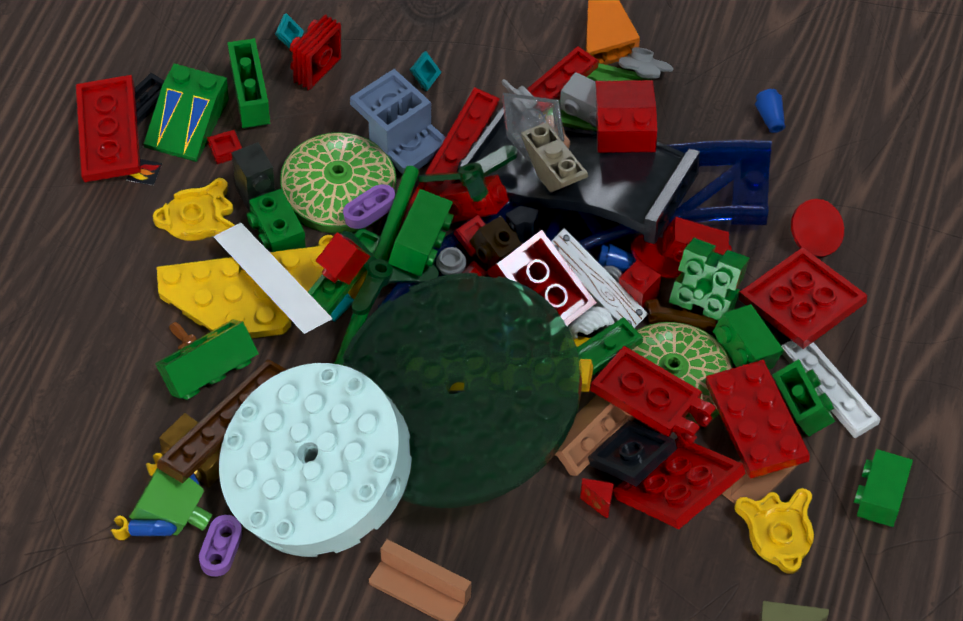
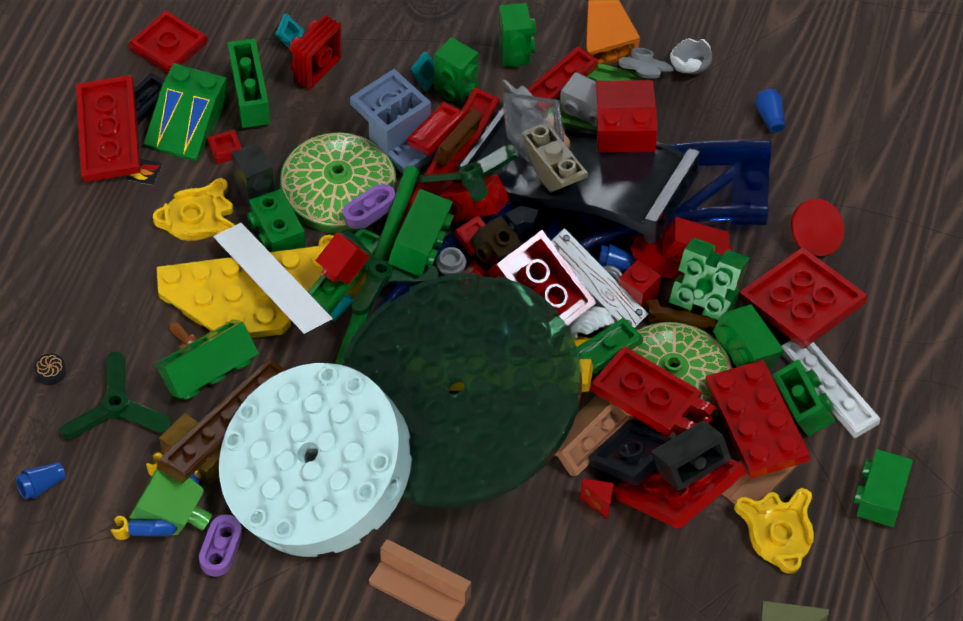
(37, 480): none -> blue cone
(50, 369): none -> tile
(116, 395): none -> dark green piece
(168, 41): none -> red tile
(435, 129): none -> red tile
(455, 71): none -> green brick
(459, 137): none -> reddish brown tile
(515, 35): none -> green brick
(691, 56): none -> light grey hair
(691, 455): none -> pearl dark grey brick

